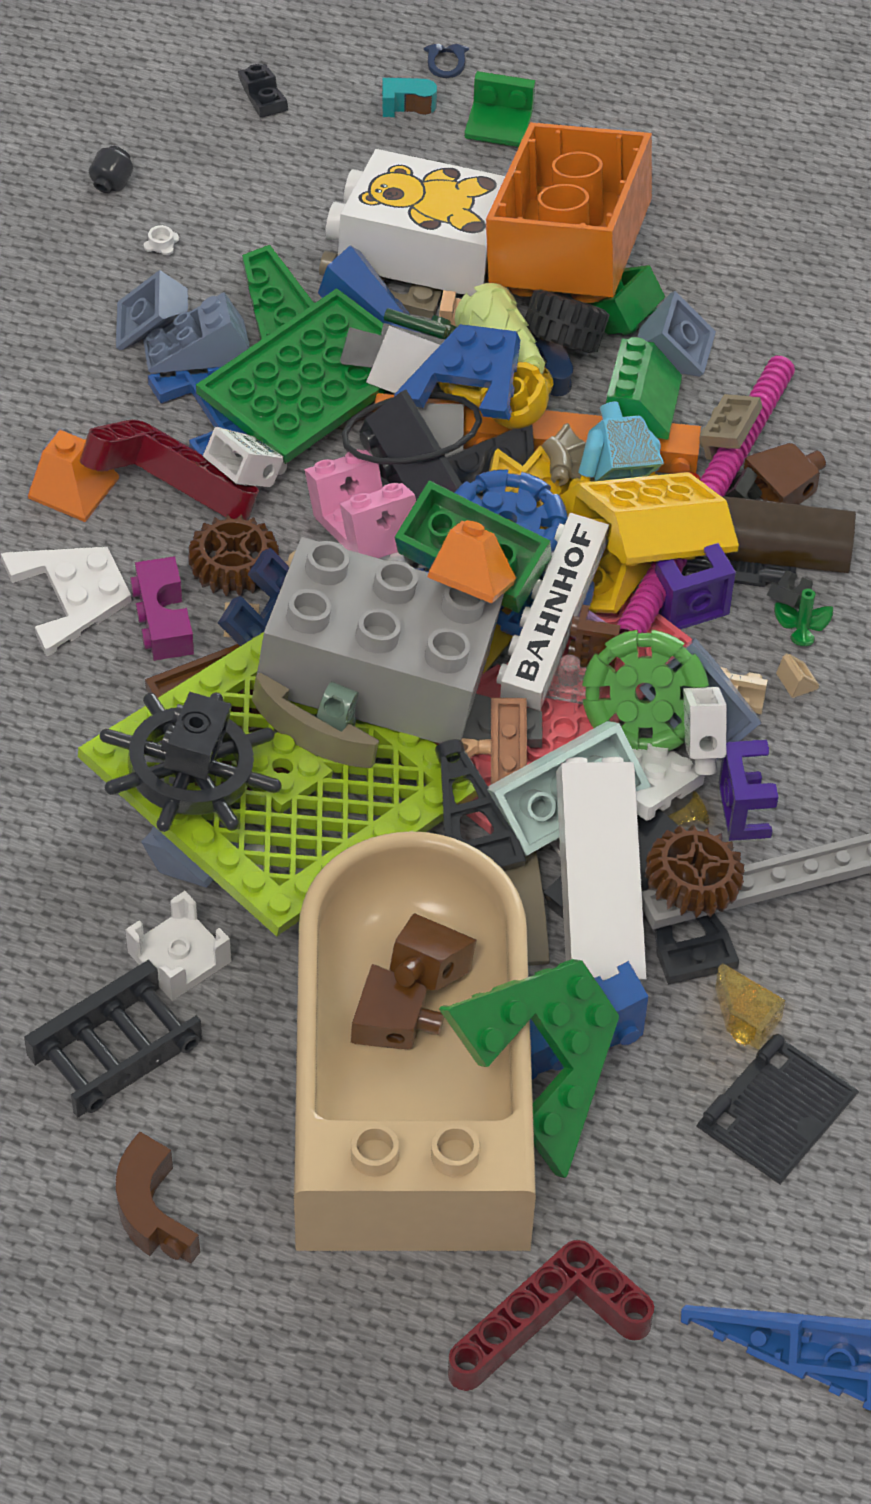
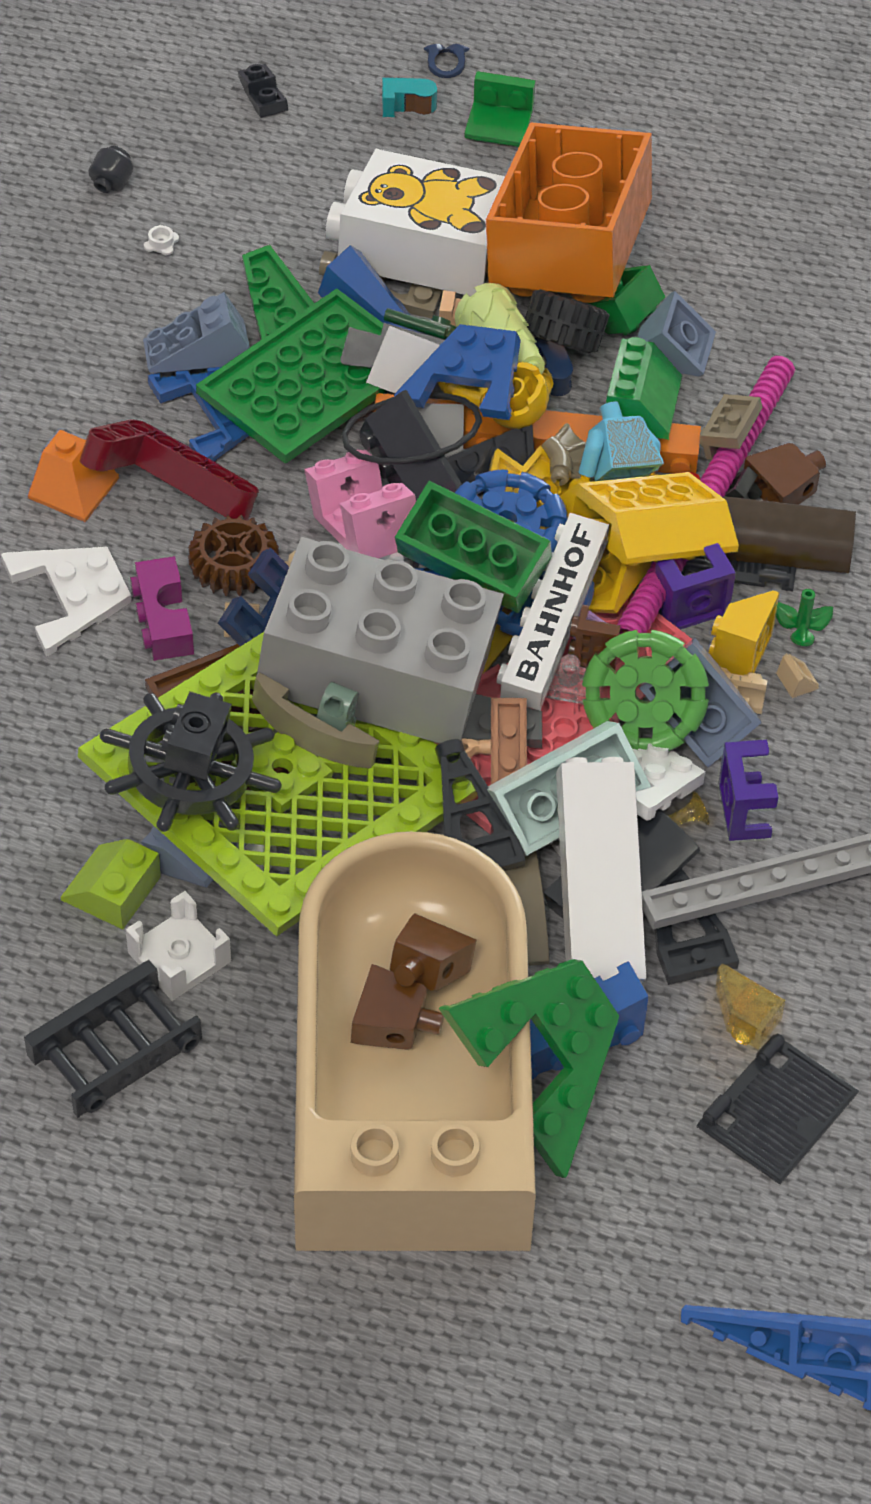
(114, 881): none -> lime slope
(137, 1178): reddish brown arch -> none
(149, 307): sand blue slope -> none
(258, 461): white torso -> none
(473, 563): orange slope -> none
(544, 1306): dark red beam -> none
(694, 871): reddish brown gear -> none
(705, 717): white torso -> none
(744, 633): none -> yellow slope
(787, 592): pearl dark grey tile -> none

